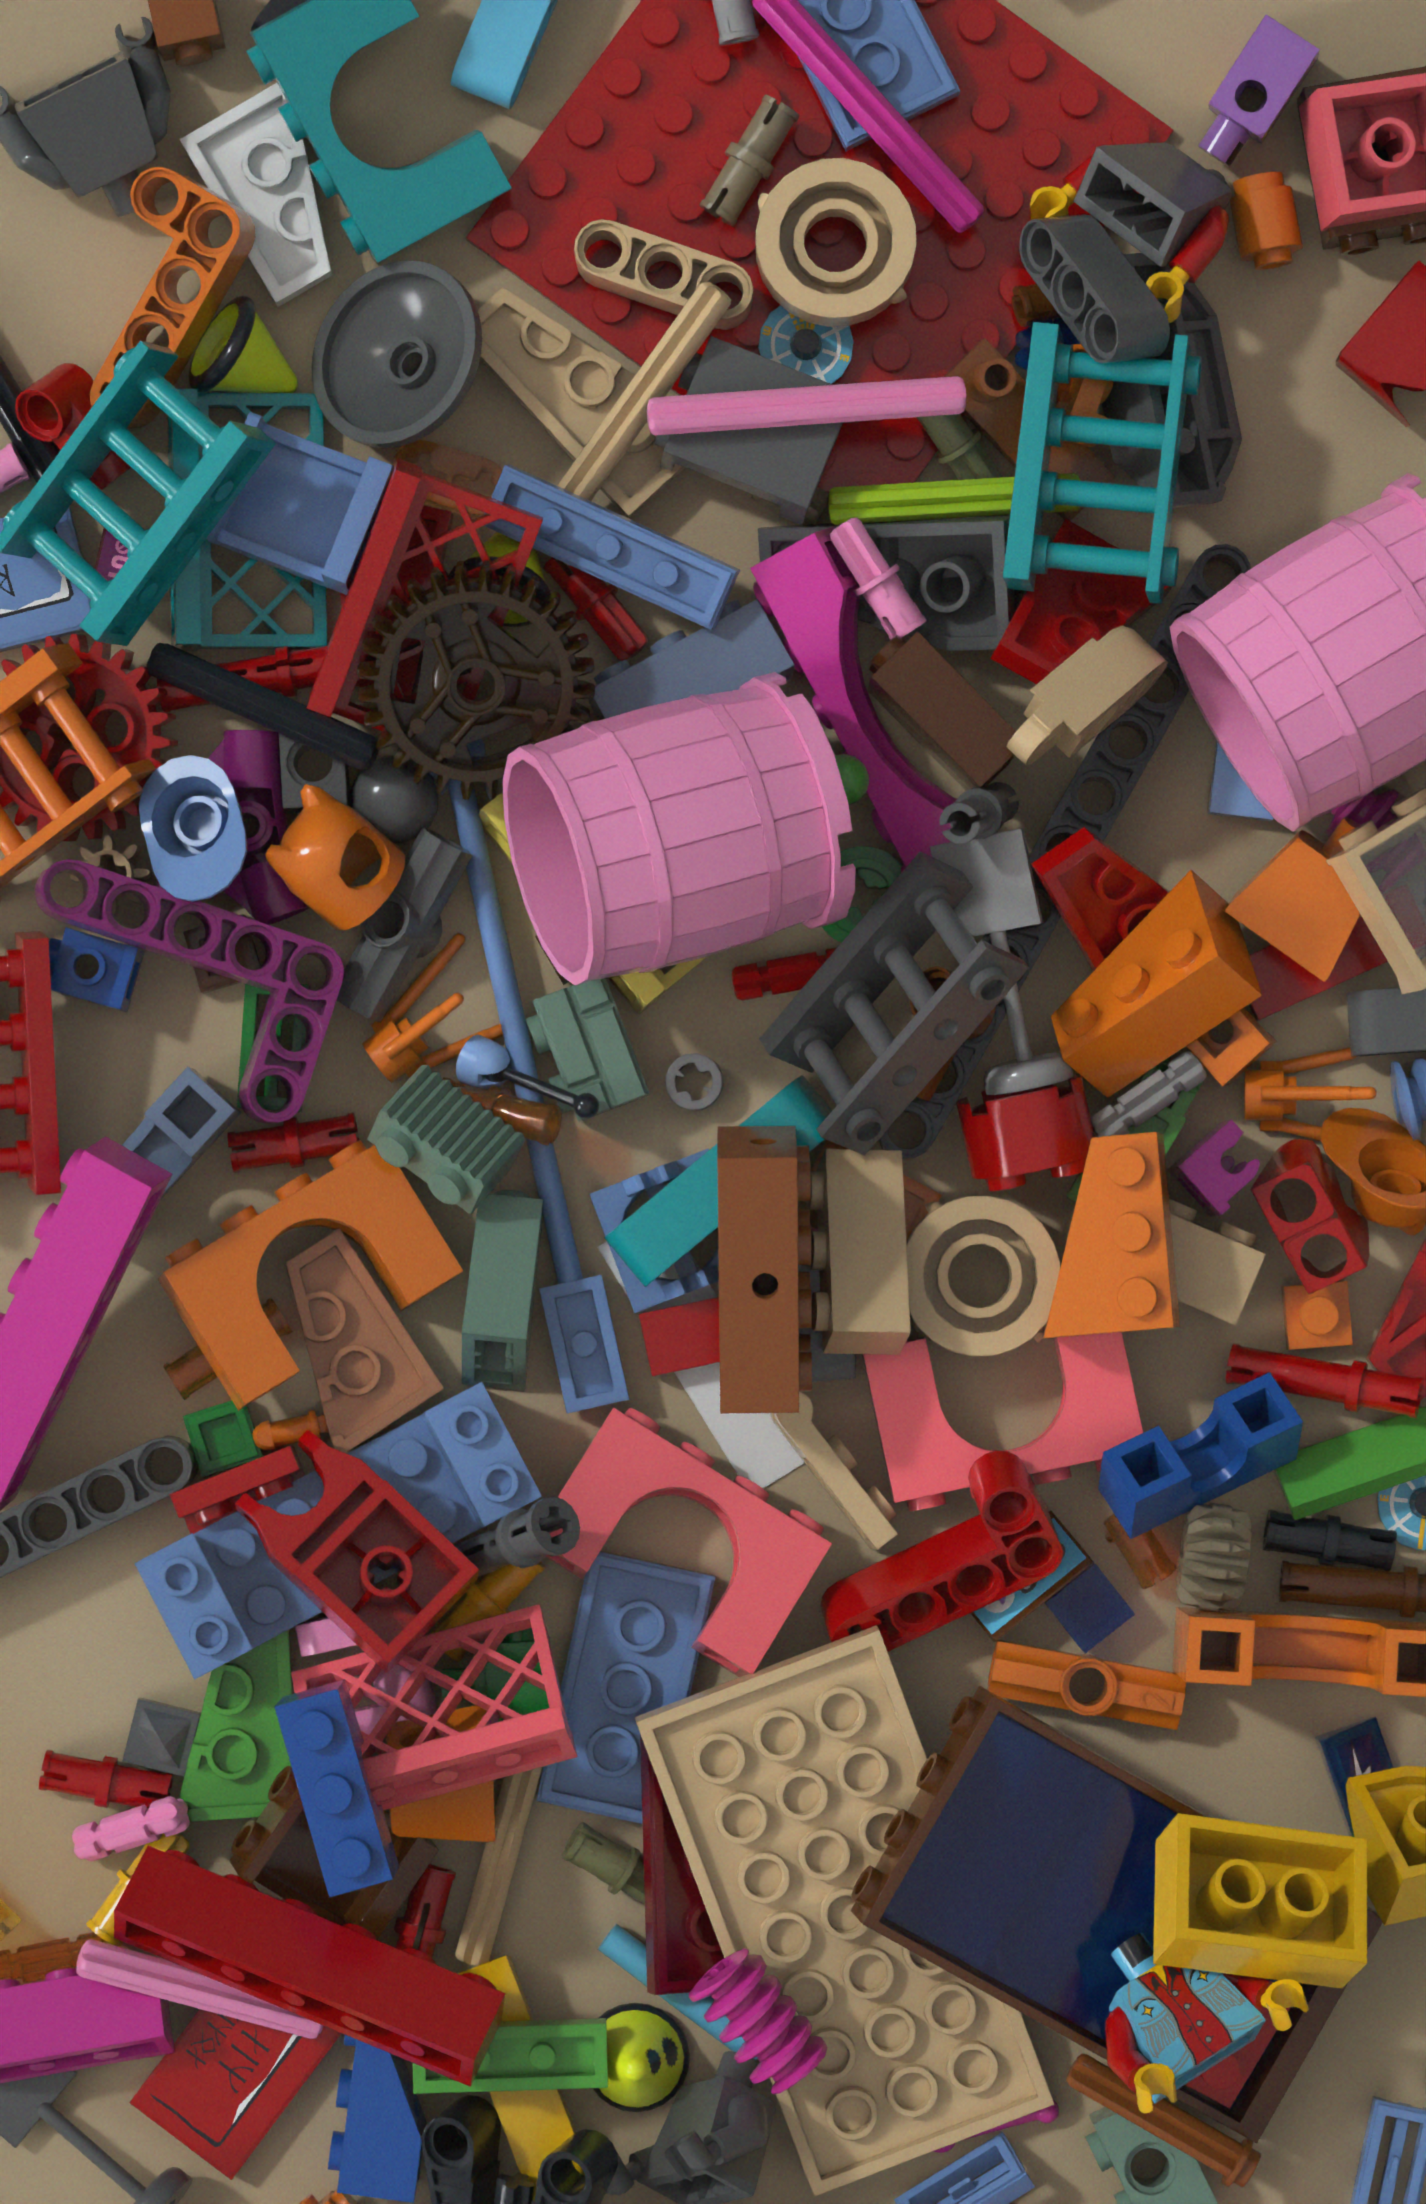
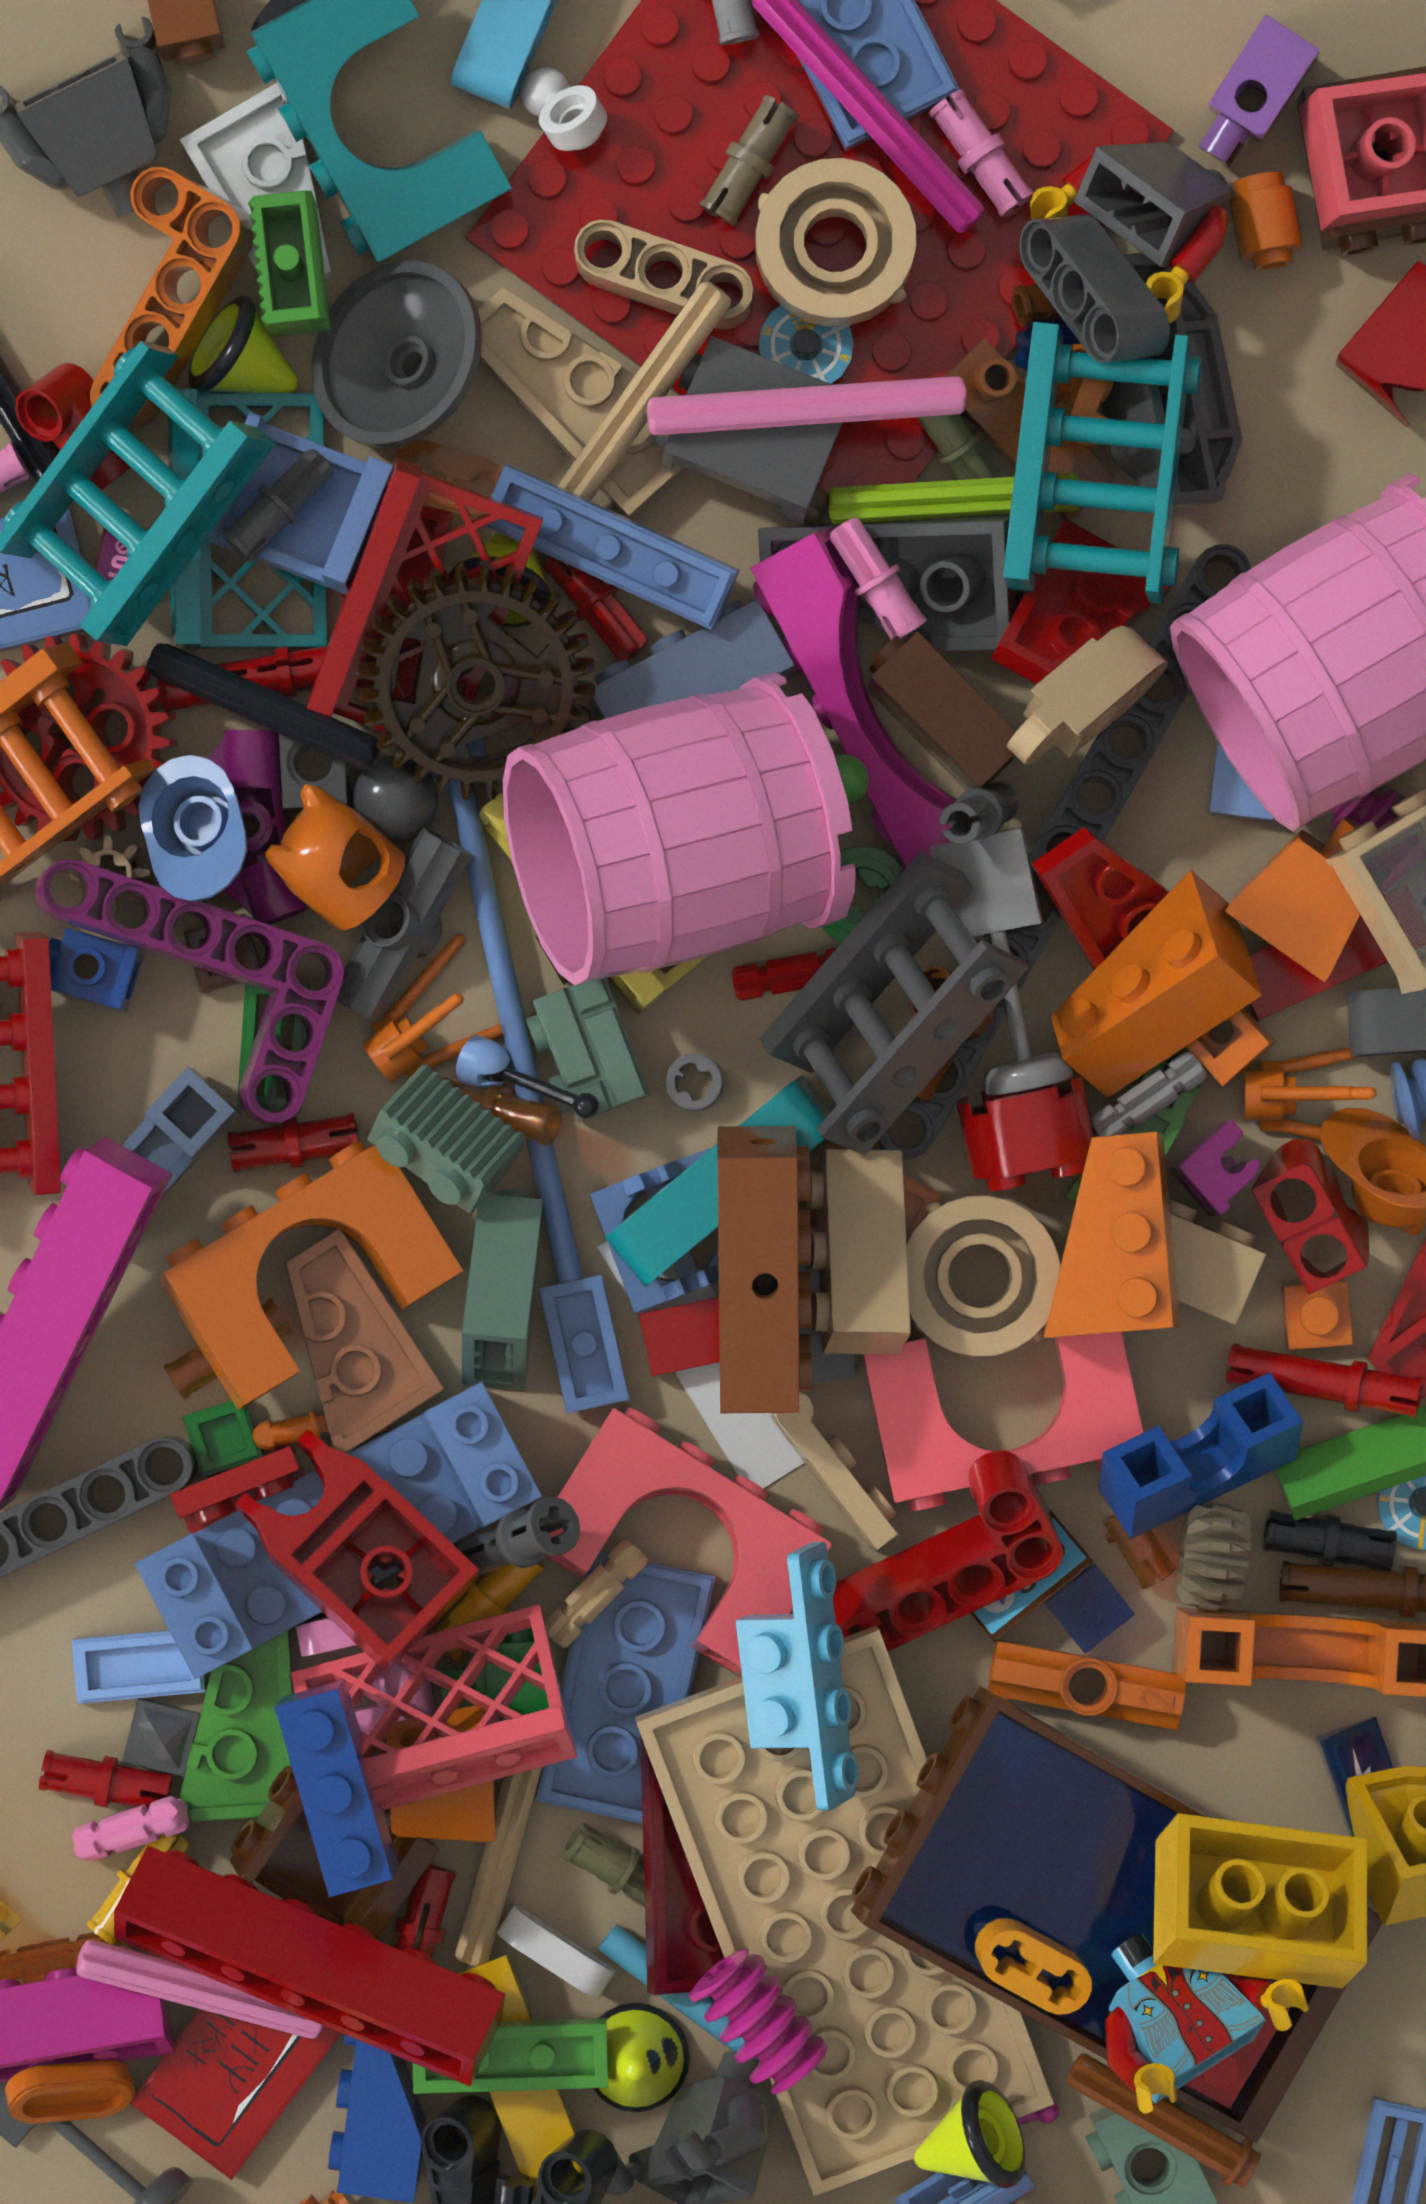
(69, 2091): none -> orange tile
(131, 1667): none -> light blue tile
(277, 505): none -> dark grey axle
(289, 263): none -> bright green brick
(556, 1951): none -> white beam
(566, 114): none -> white plate
(595, 1593): none -> tan axle
(796, 1677): none -> medium azure bracket
(977, 2139): none -> neon yellow hat
(981, 153): none -> bright pink pin
(1039, 1954): none -> light orange beam

